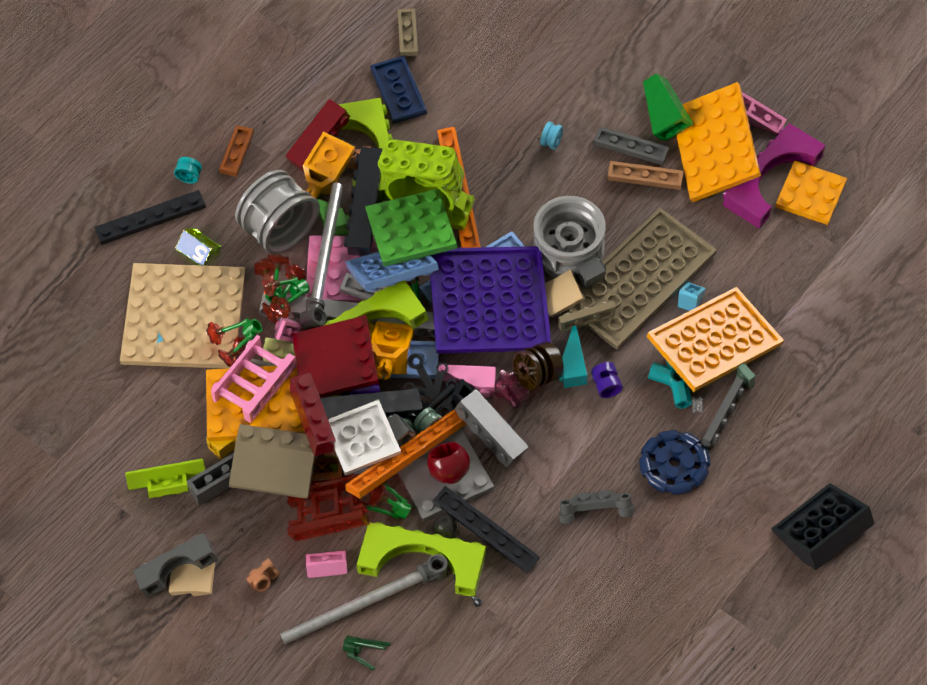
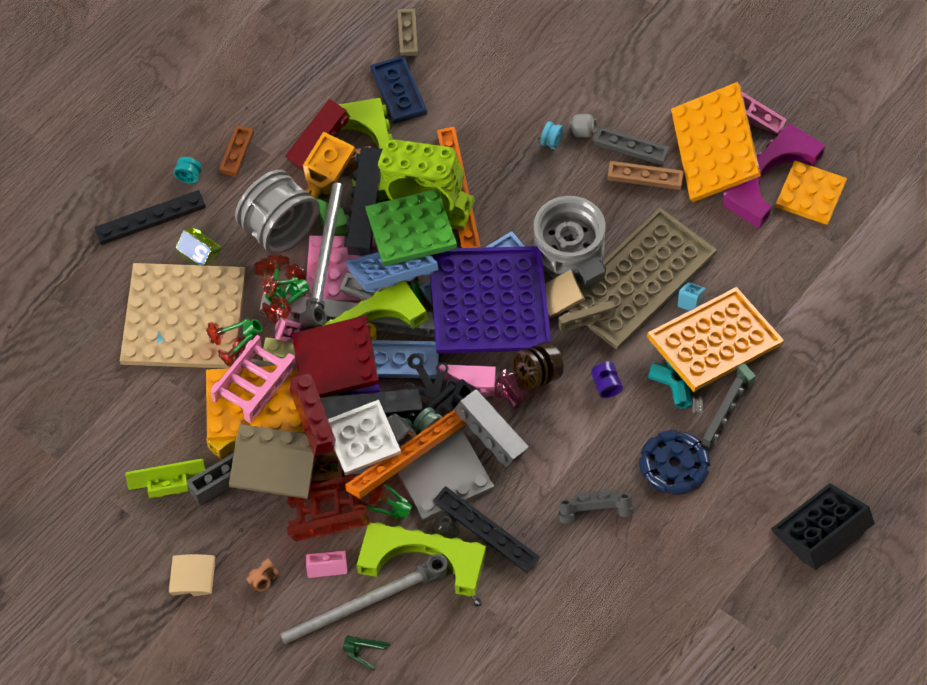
(154, 574): dark grey arch -> none
(391, 347): light orange plate -> none
(448, 462): dark red wheel -> none
(574, 366): teal slope -> none
(583, 125): none -> light grey head
(665, 109): green slope -> none

